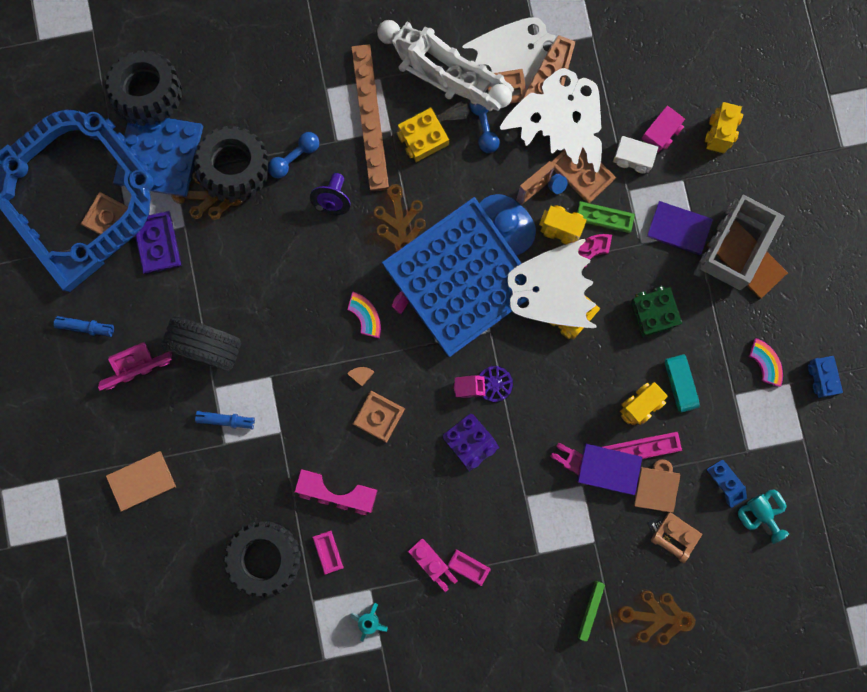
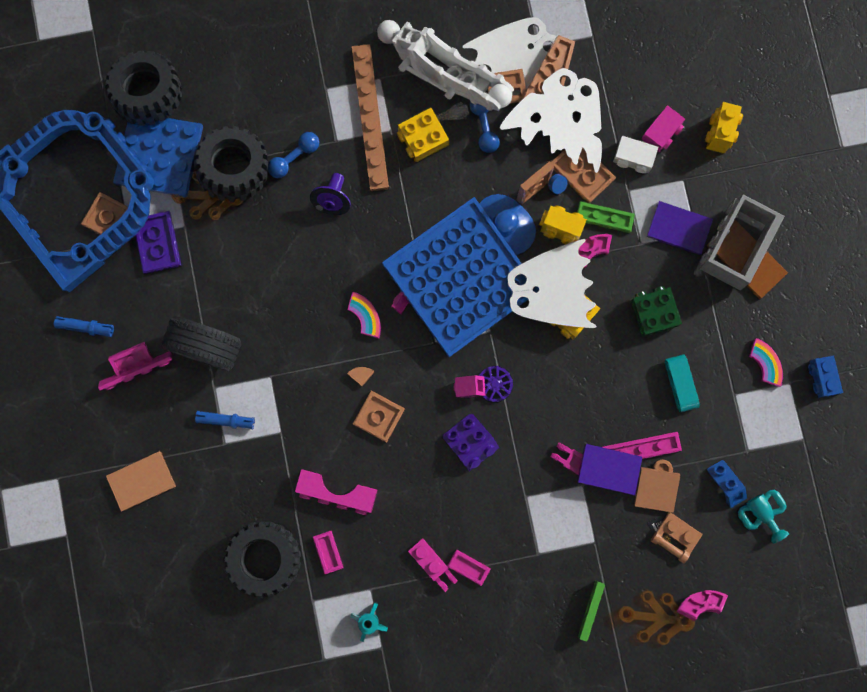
(400, 222): clear orange plant -> none
(638, 408): yellow brick -> none
(702, 602): none -> dark pink tile

